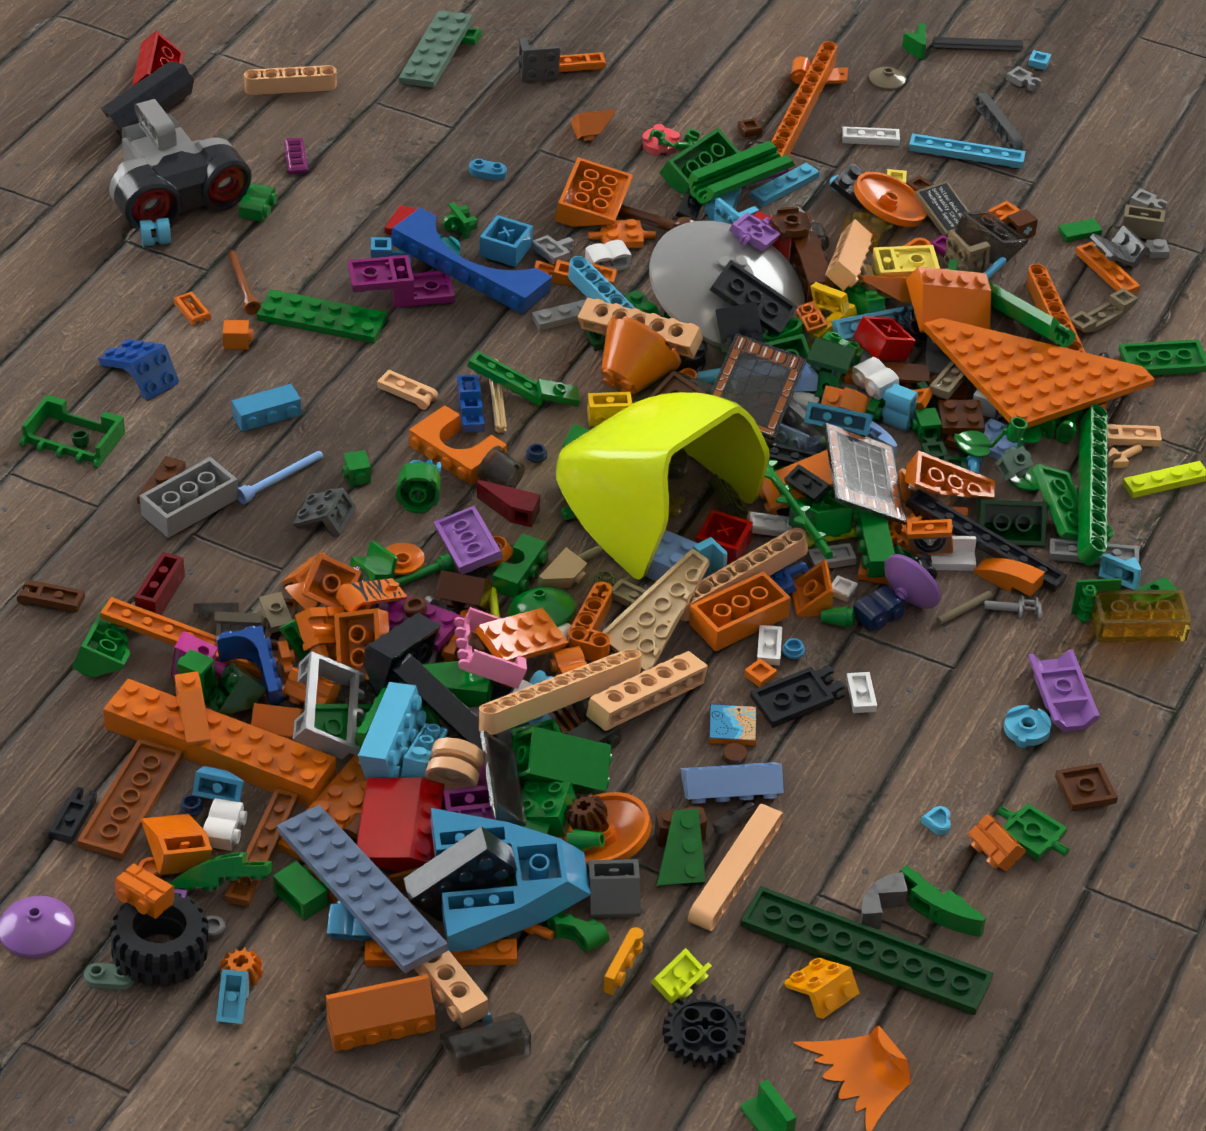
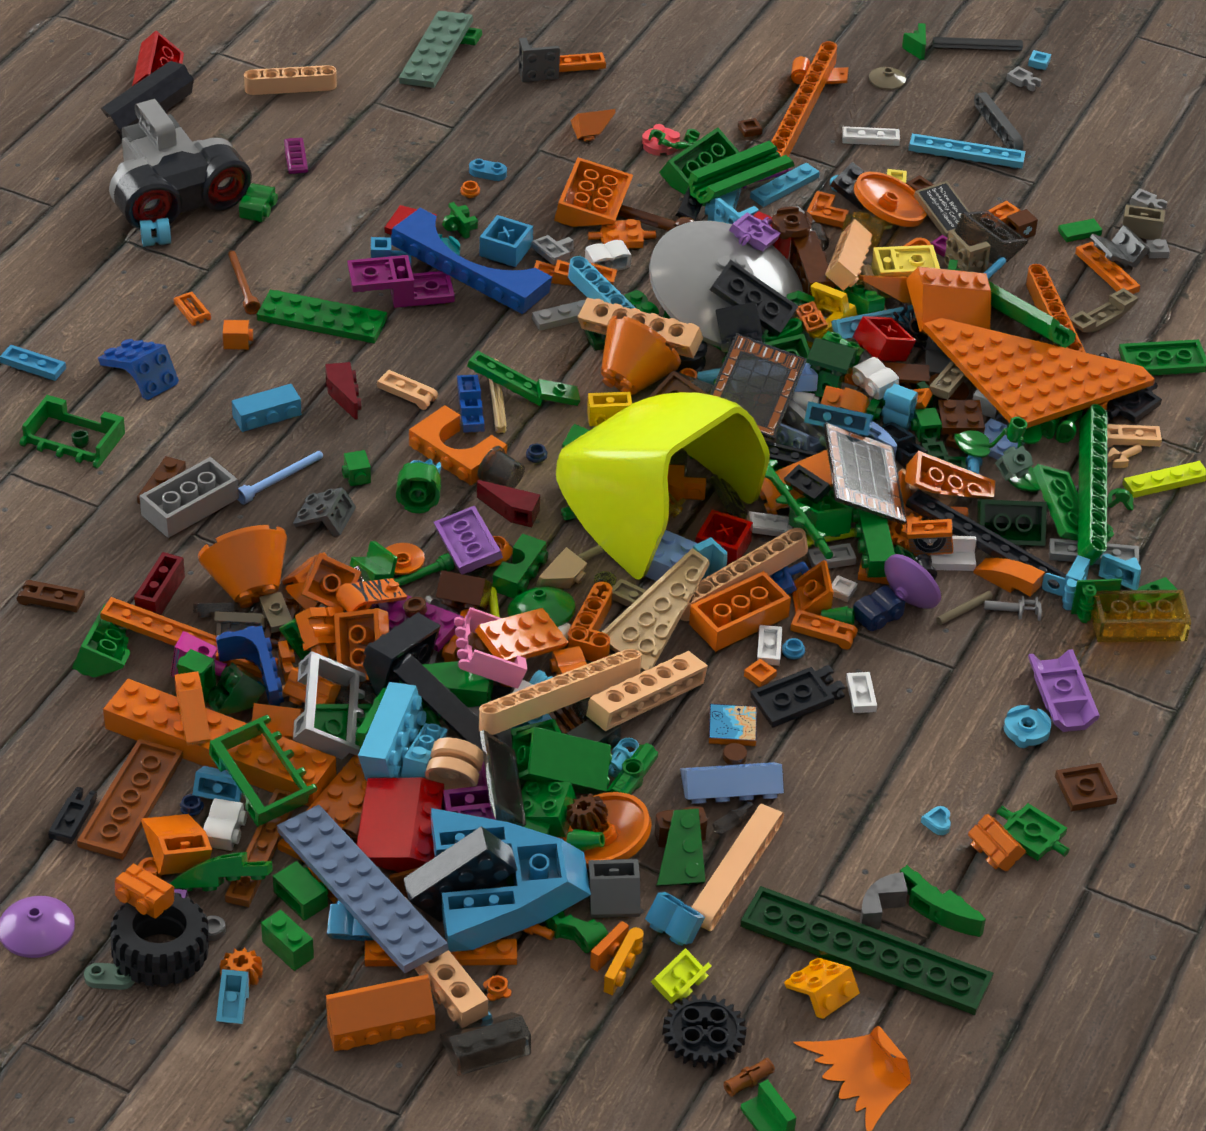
(32, 362): none -> dark azure plate
(246, 562): none -> orange cone
(260, 814): none -> green hinge
(287, 940): none -> green piece
(341, 387): none -> dark red slope
(470, 189): none -> orange plate
(494, 983): none -> orange plate
(608, 946): none -> orange plate
(620, 754): none -> medium azure connector
(634, 770): none -> green piece
(674, 918): none -> dark azure brick
(685, 486): none -> orange brick
(749, 1077): none -> dark orange pin
(800, 298): none -> green plate
(823, 212): none -> orange plate
(824, 628): none -> orange plate
(905, 443): none -> black slope
(1067, 587): none -> medium azure piece
(1121, 496): none -> green piece
(1135, 404): none -> black plate

